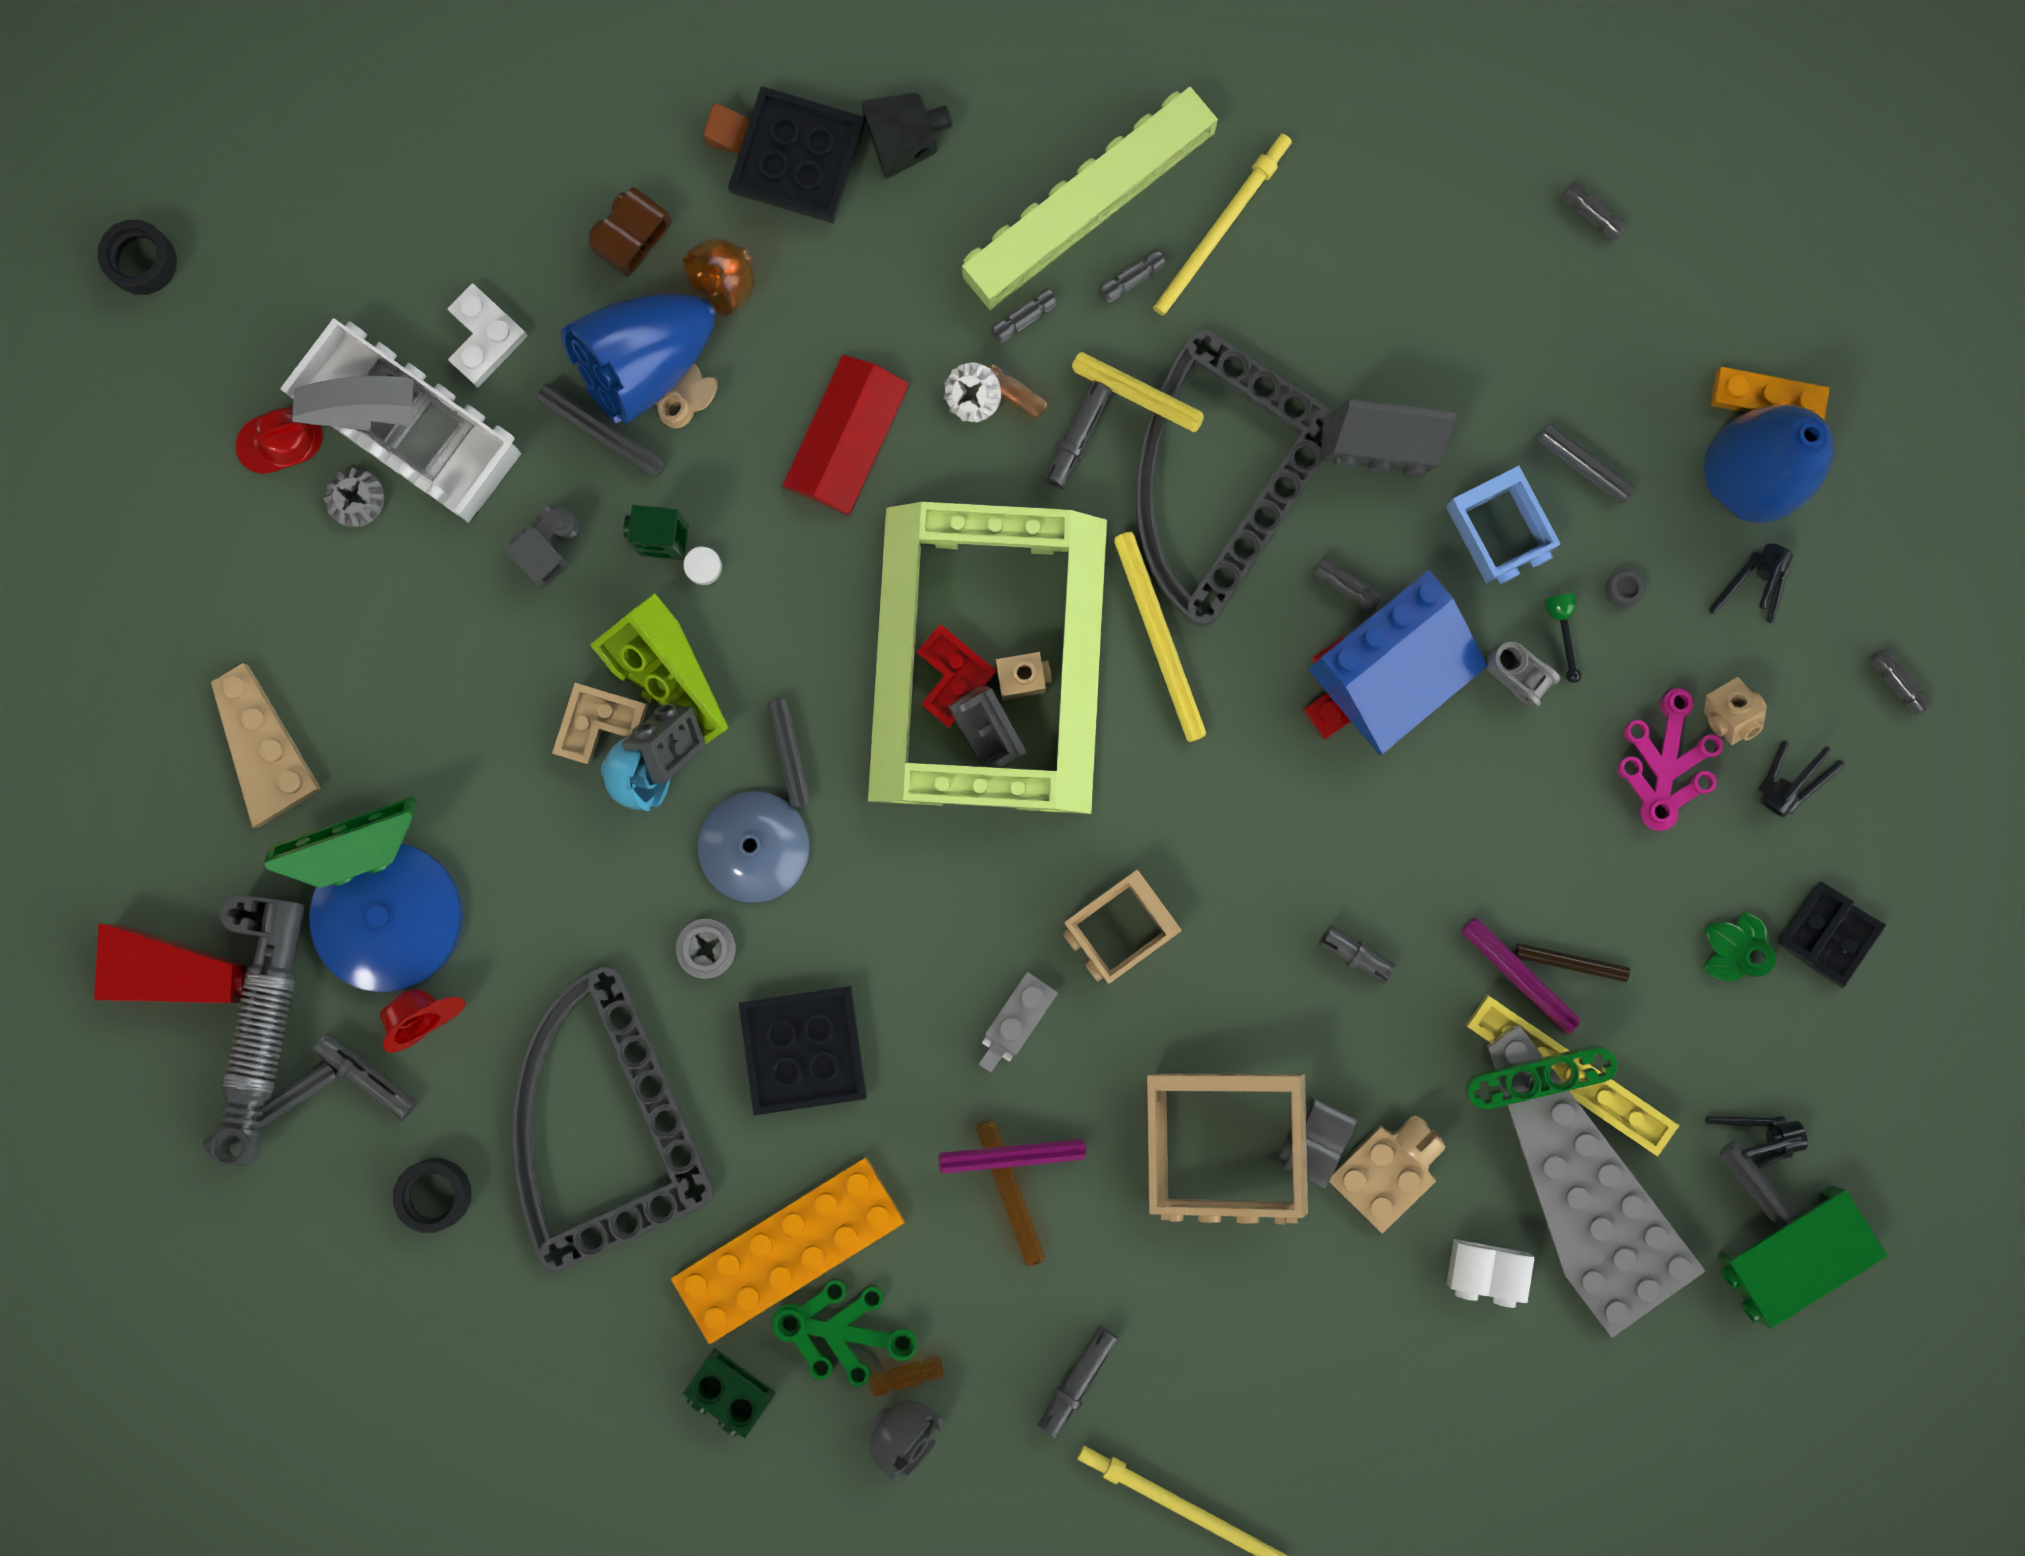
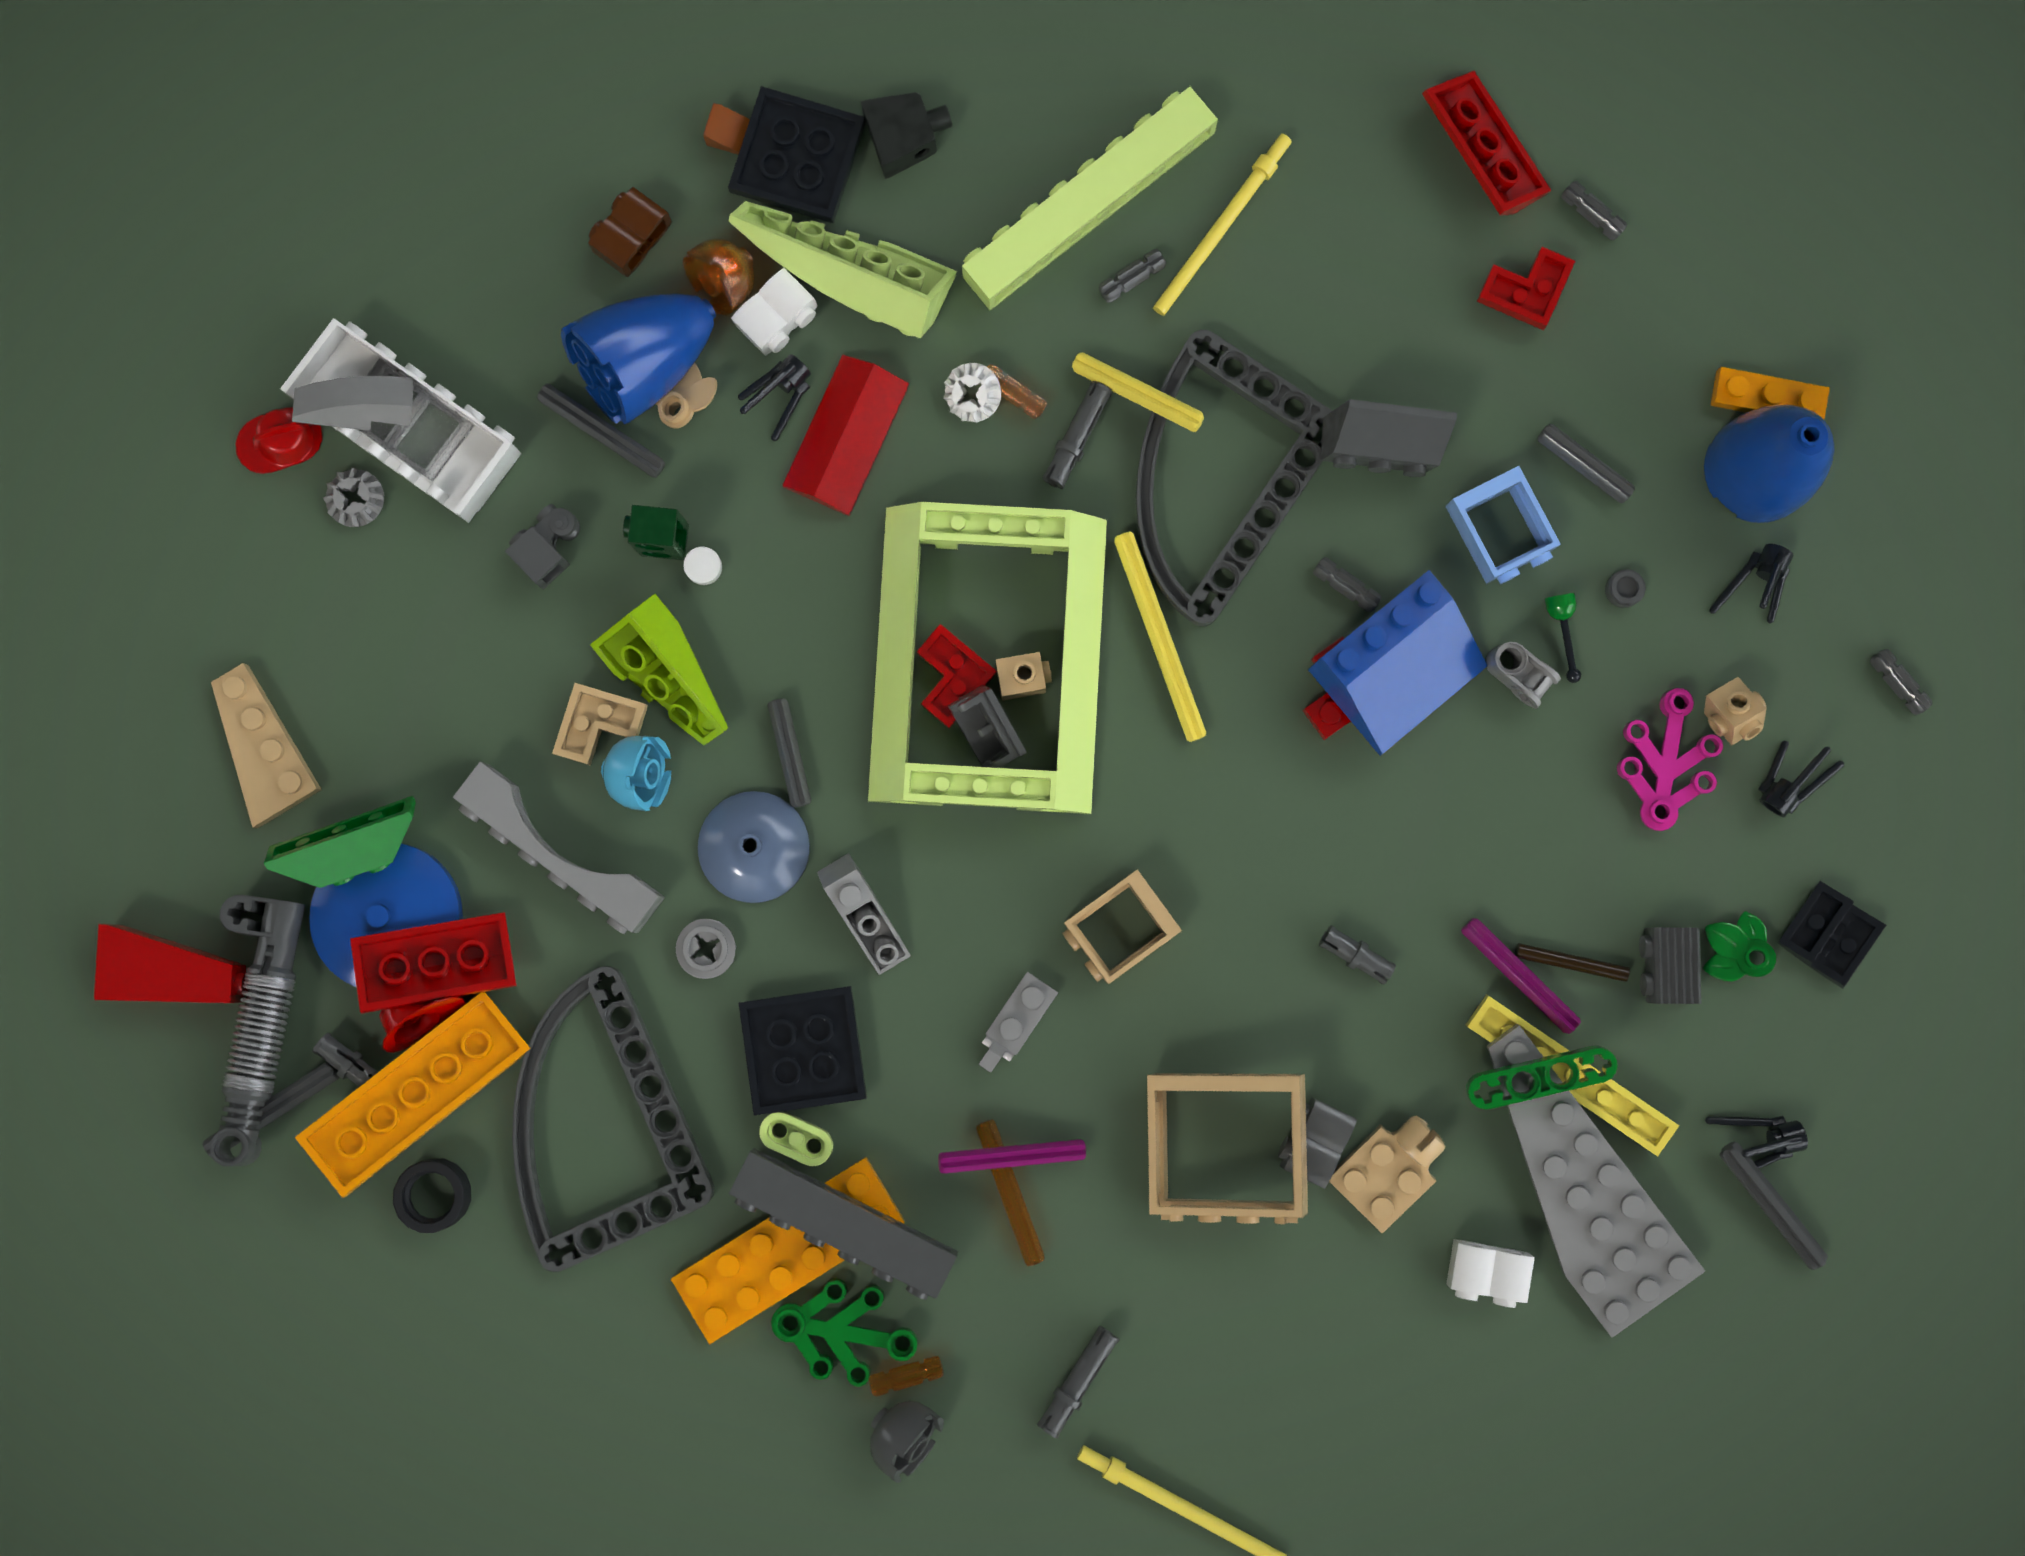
(117, 238): black tyre -> none
(412, 1094): none -> light orange plate
(432, 962): none -> red slope
(492, 338): white plate -> none
(499, 803): none -> light grey arch
(667, 740): dark grey bracket -> none
(735, 1384): dark green brick -> none
(775, 312): none -> white brick
(788, 376): none -> black plant
(796, 1140): none -> yellowish green plate
(844, 1224): none -> dark grey brick
(863, 913): none -> light grey slope
(871, 279): none -> yellowish green wedge
(1023, 315): dark grey axle -> none
(1487, 143): none -> red slope
(1532, 297): none -> red plate
(1671, 965): none -> dark grey brick
(1803, 1259): green panel -> none

